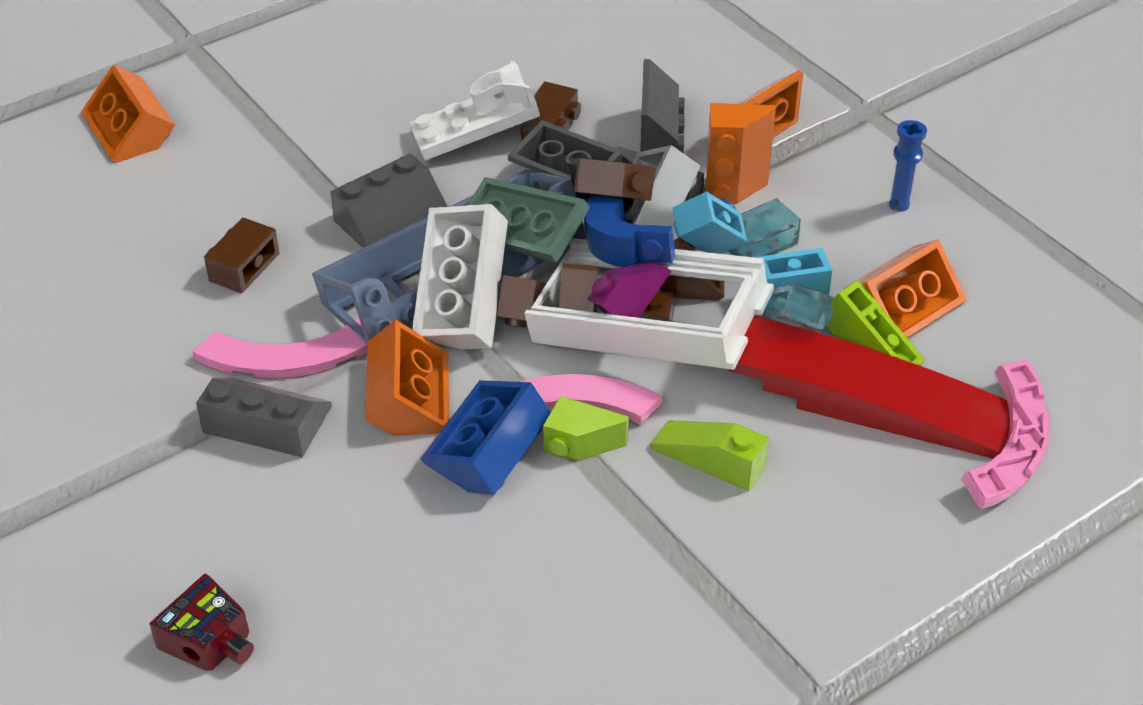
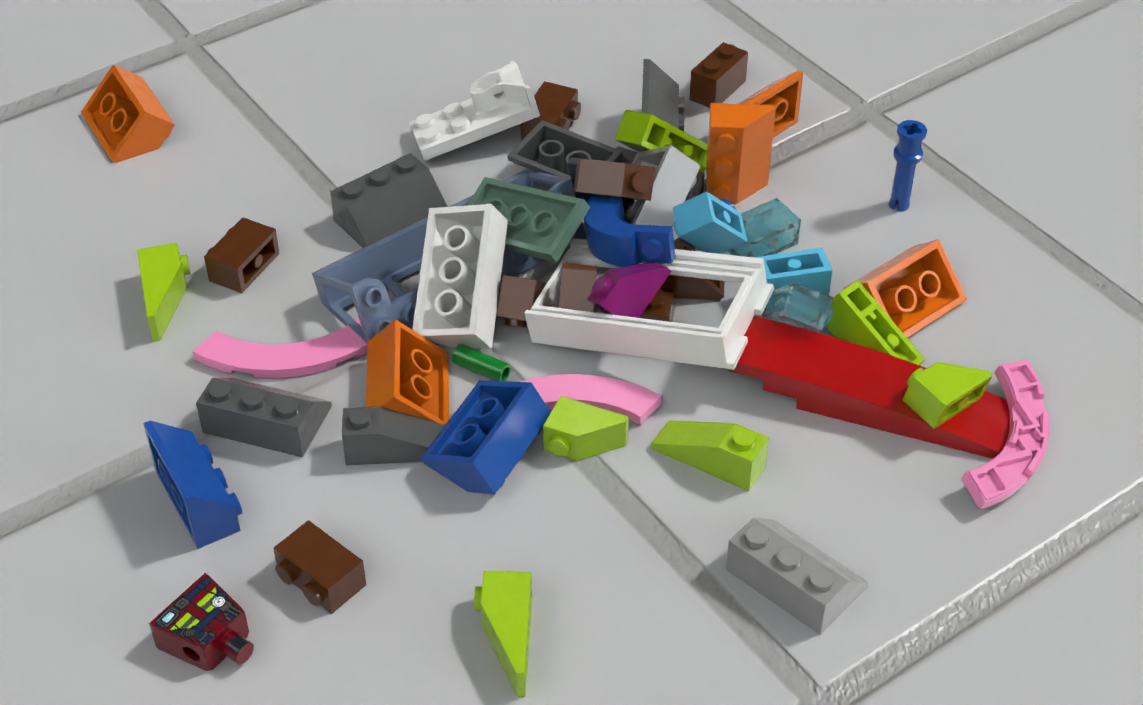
(162, 283): none -> lime slope
(193, 483): none -> blue slope
(319, 567): none -> reddish brown brick
(385, 436): none -> dark grey slope
(481, 363): none -> green axle
(506, 620): none -> lime slope
(648, 132): none -> lime slope
(718, 75): none -> reddish brown brick
(792, 573): none -> light grey slope
(944, 391): none -> lime slope

